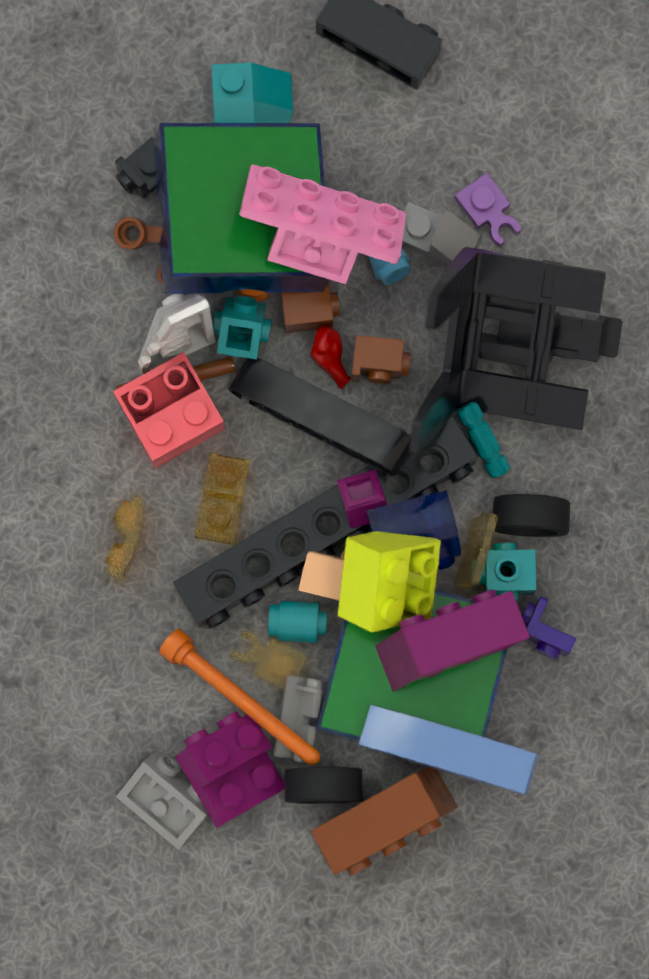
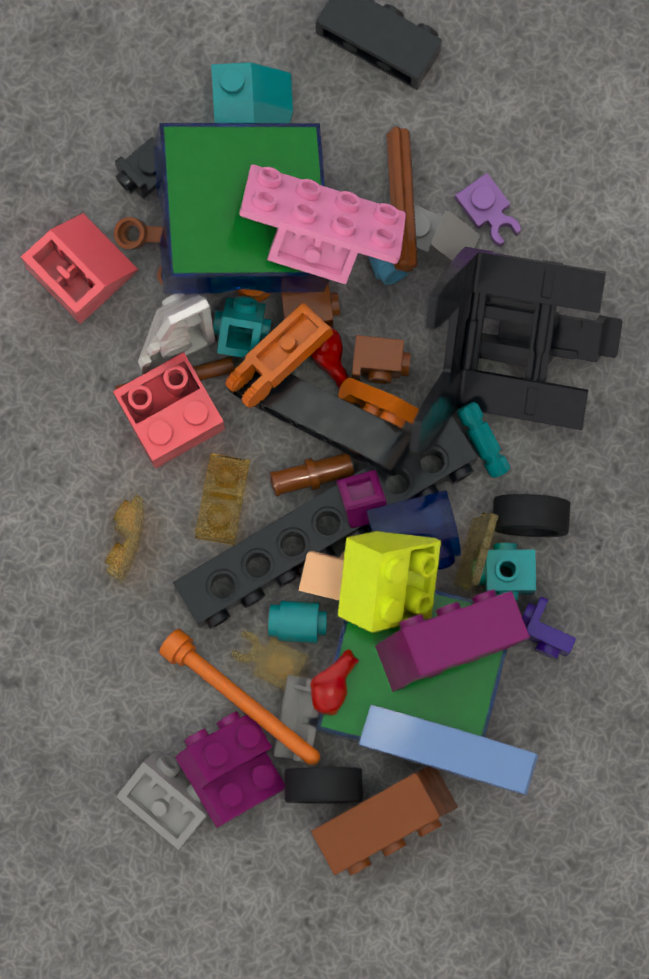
(78, 266): none -> coral slope
(279, 354): none -> orange hinge
(311, 474): none -> dark orange pin
(330, 685): none -> red animal
(378, 402): none -> orange plate
(402, 193): none -> dark orange axle

